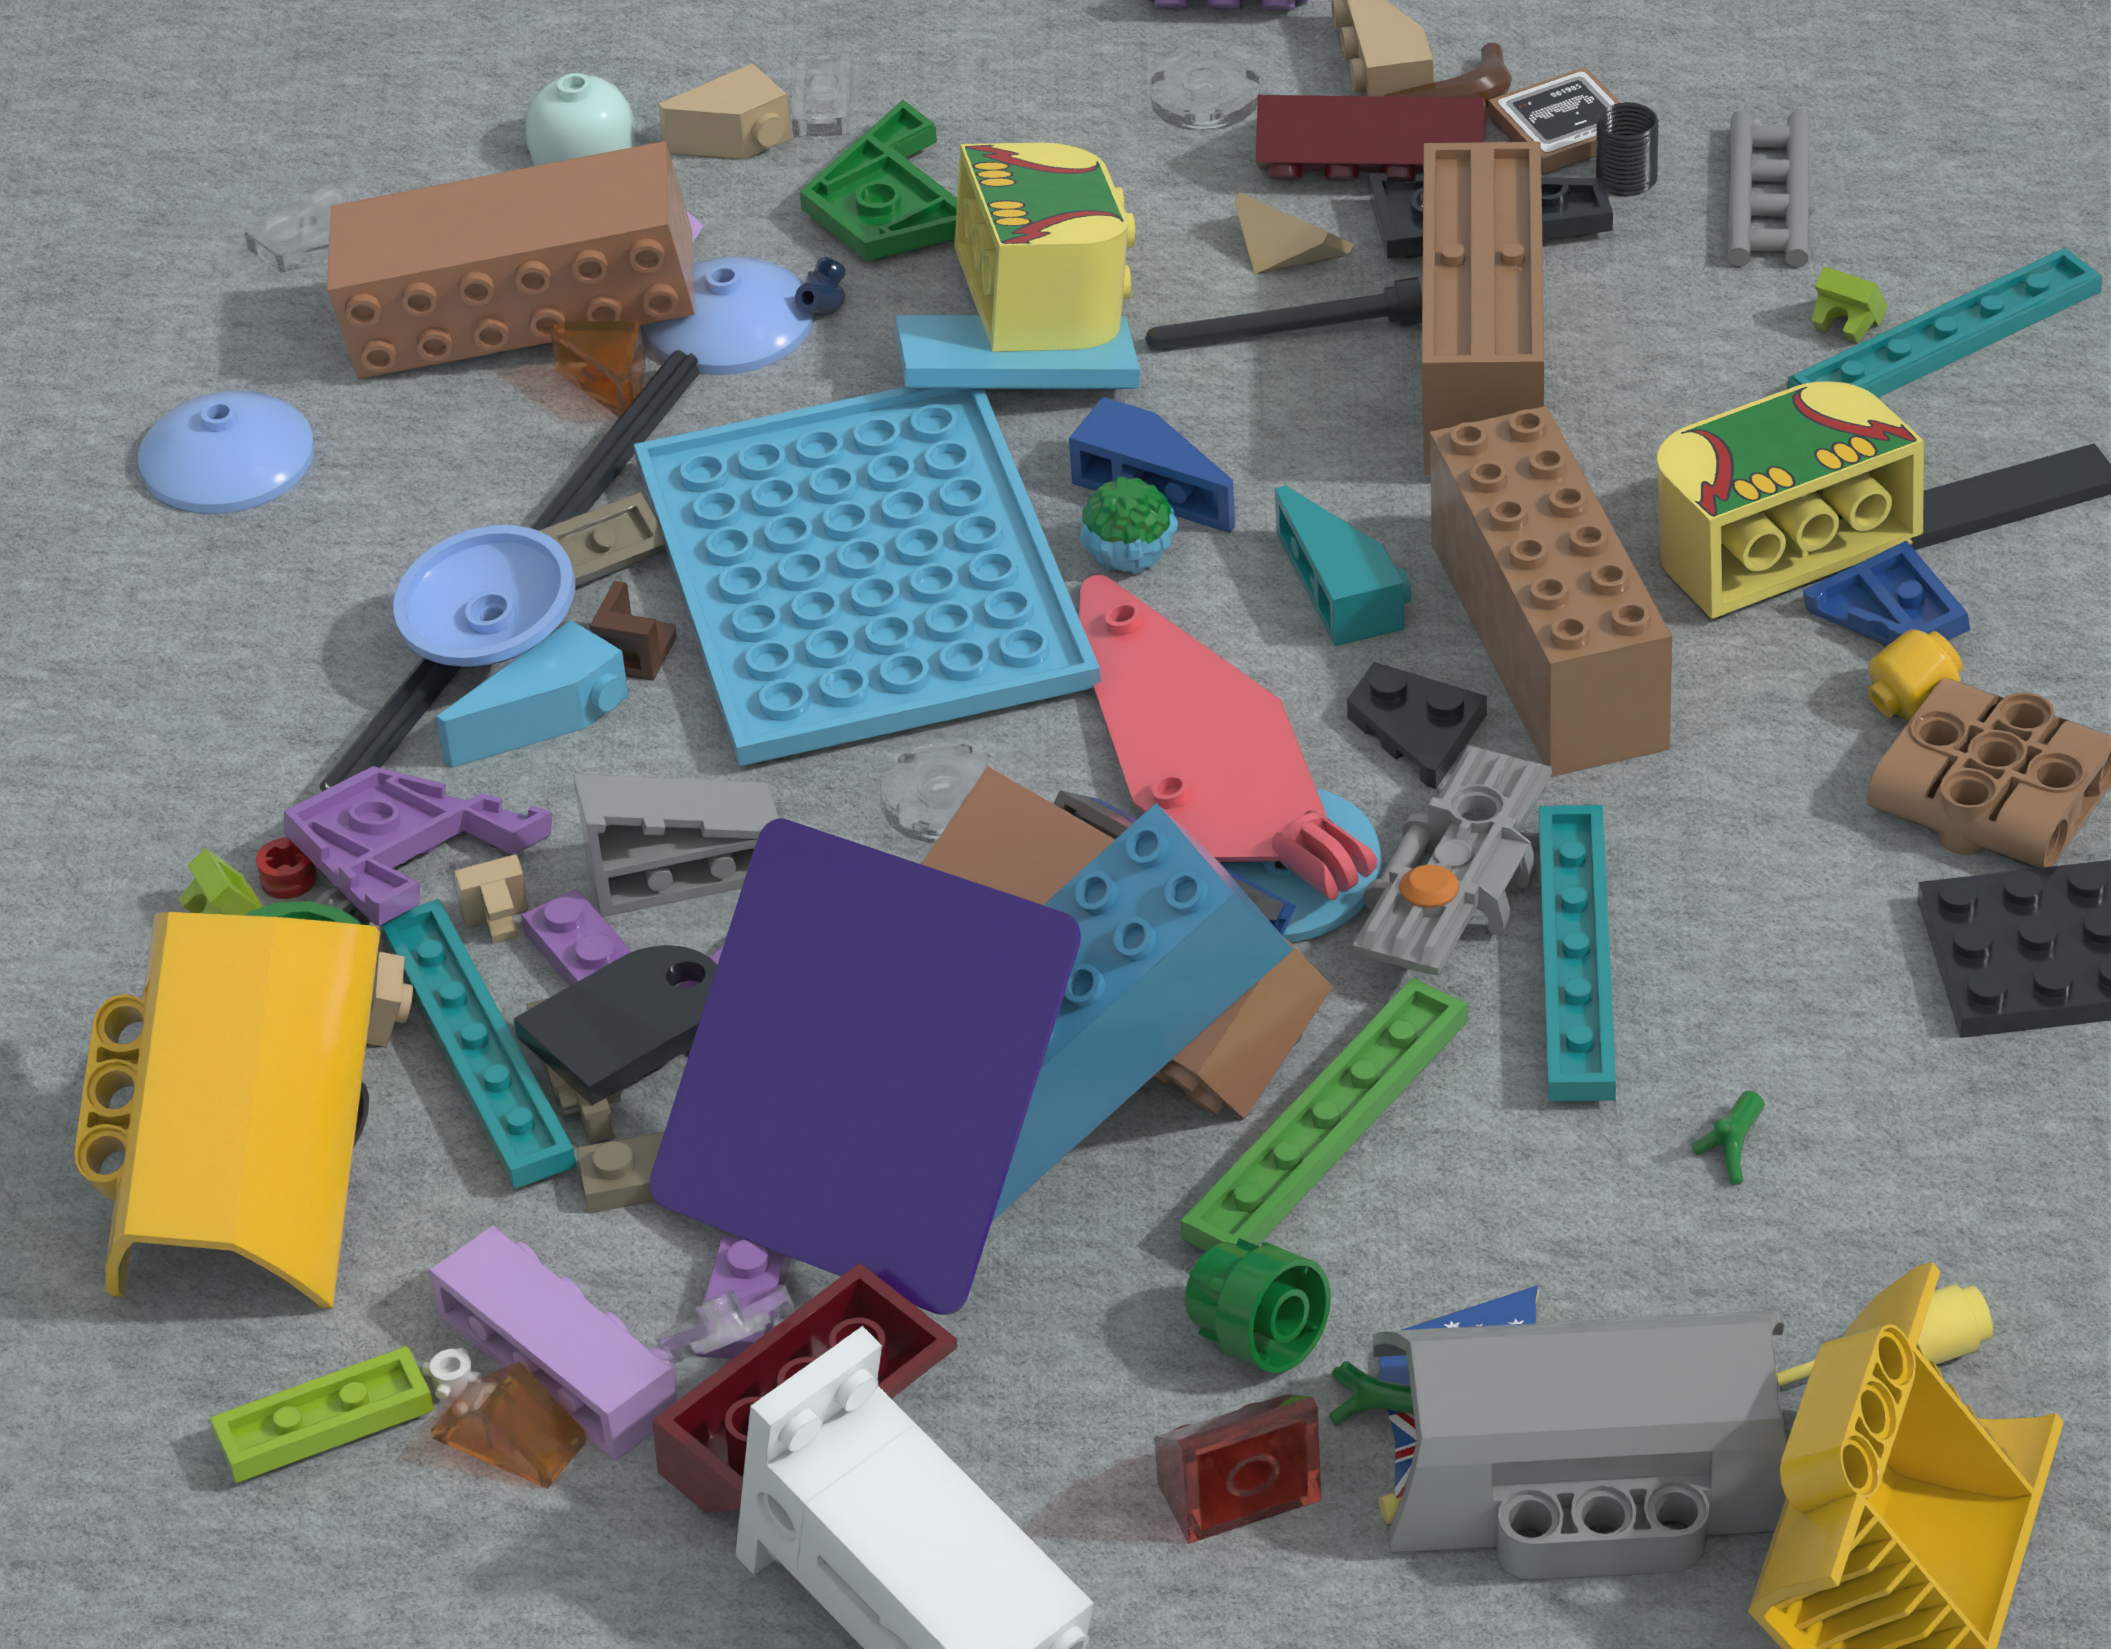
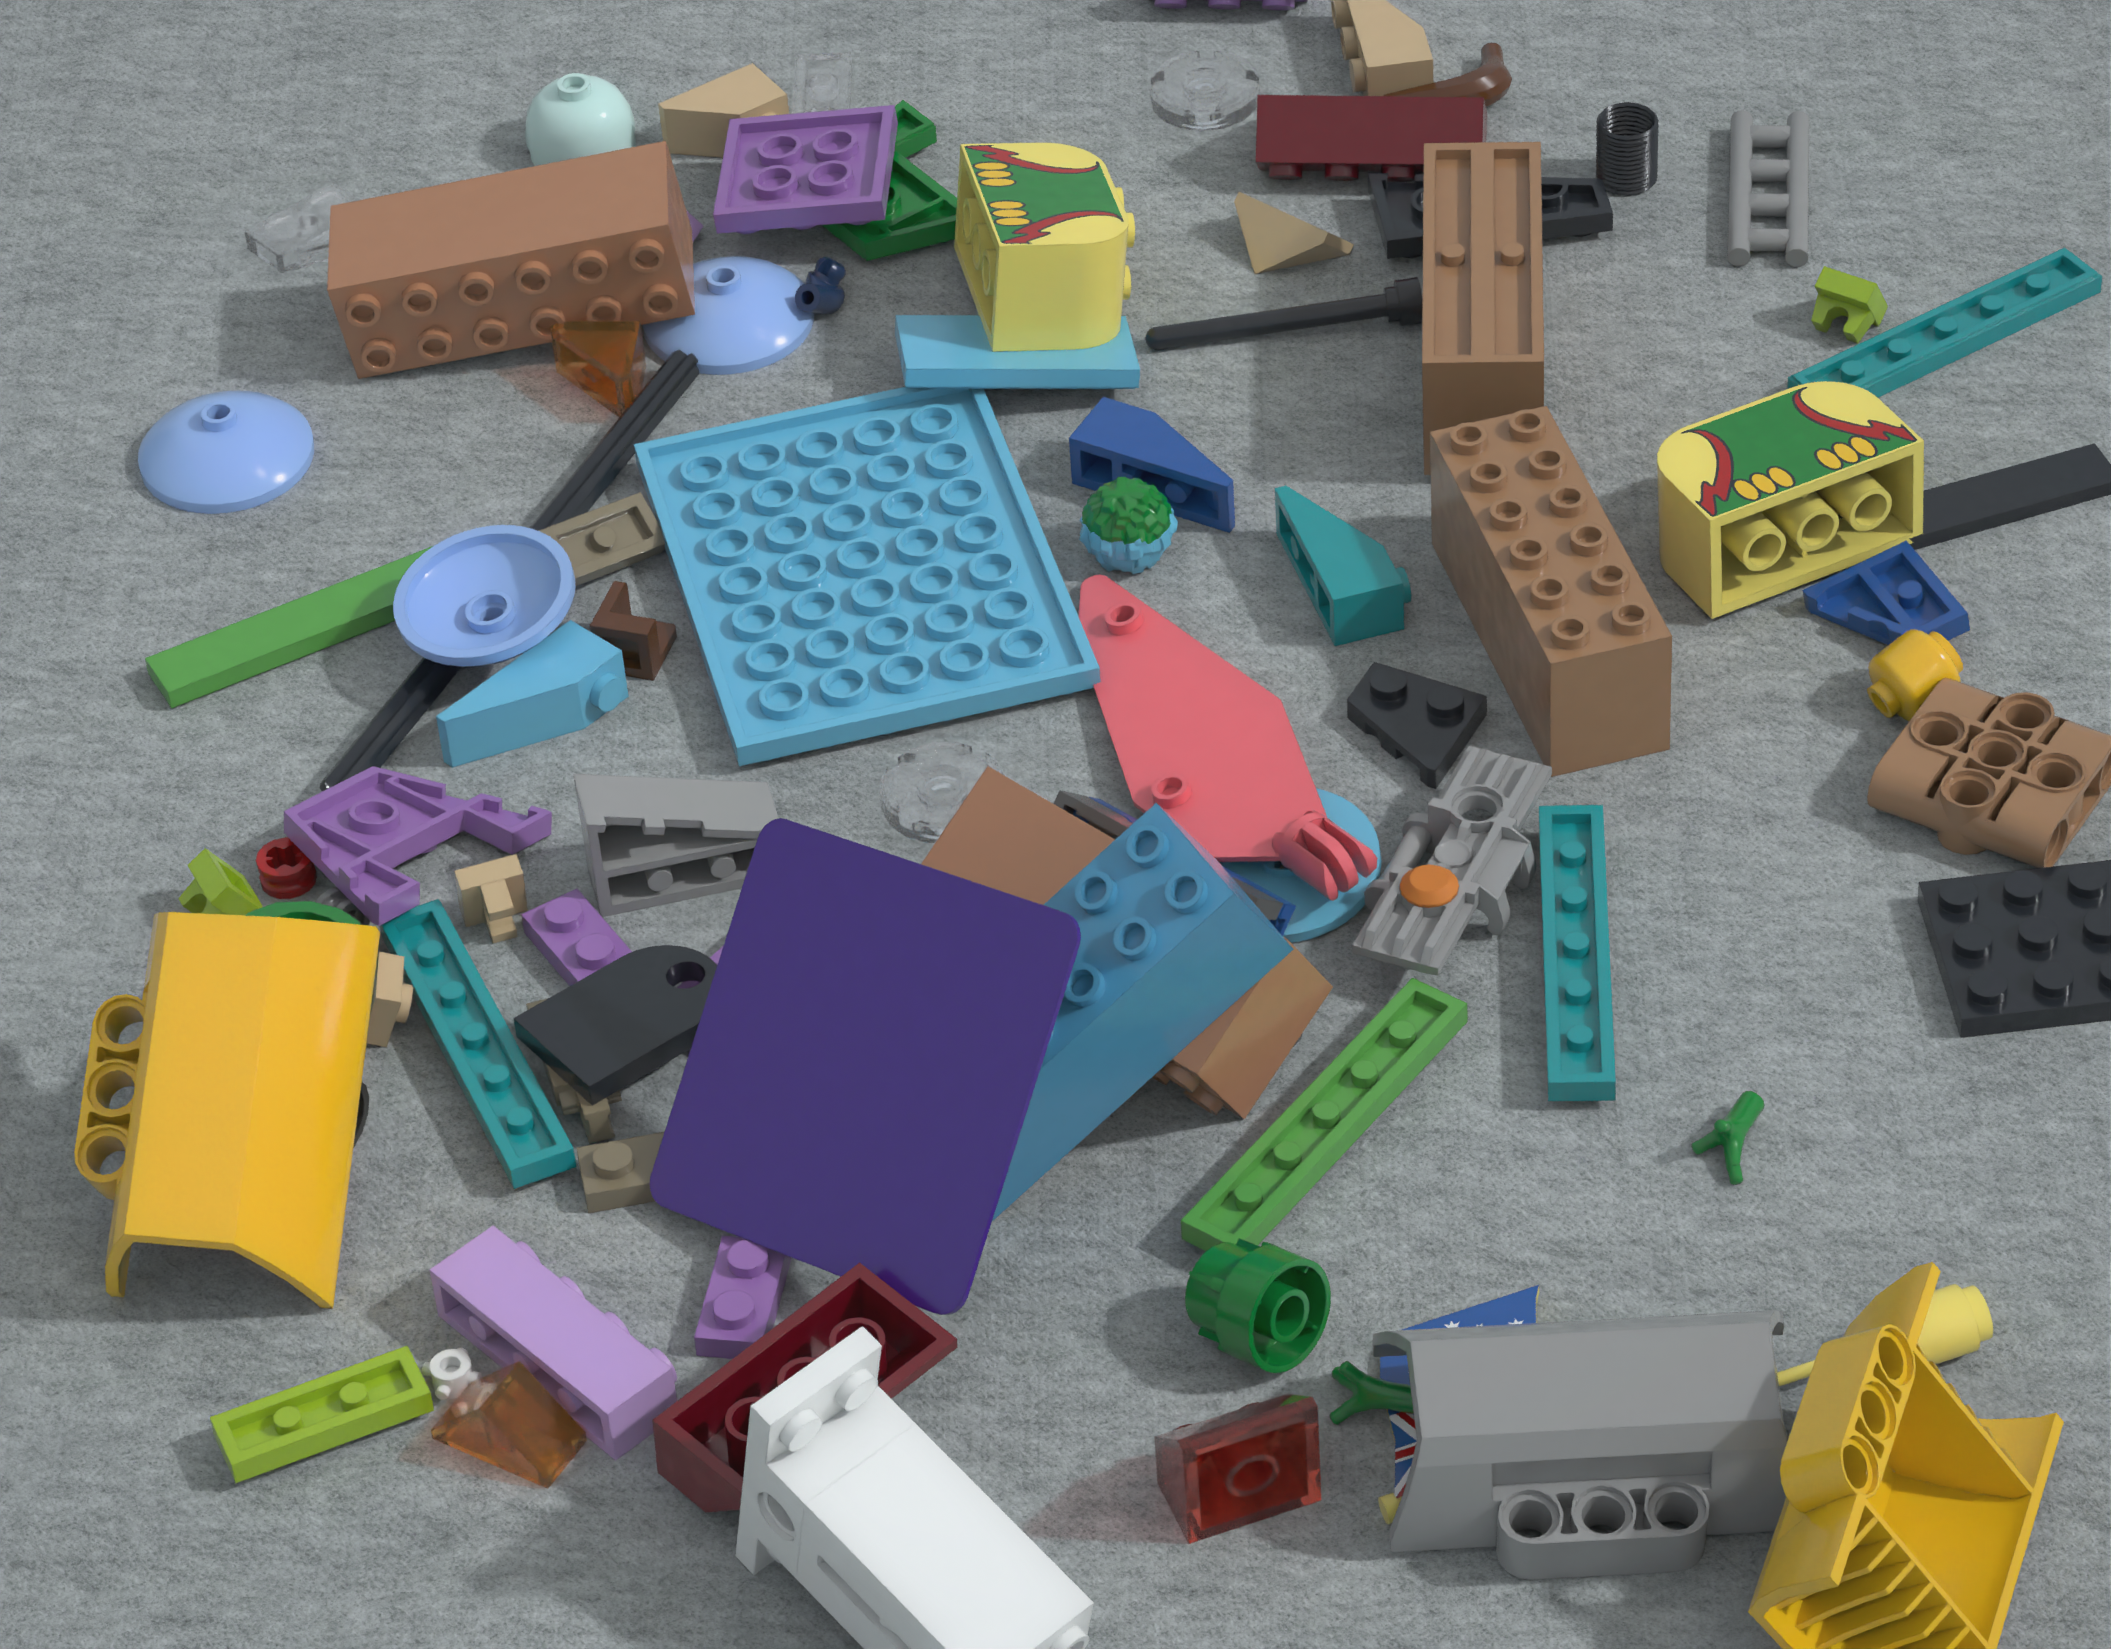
(278, 635): none -> bright green tile
(724, 1321): clear plate -> none
(806, 170): none -> medium lavender plate
(1557, 114): tile -> none

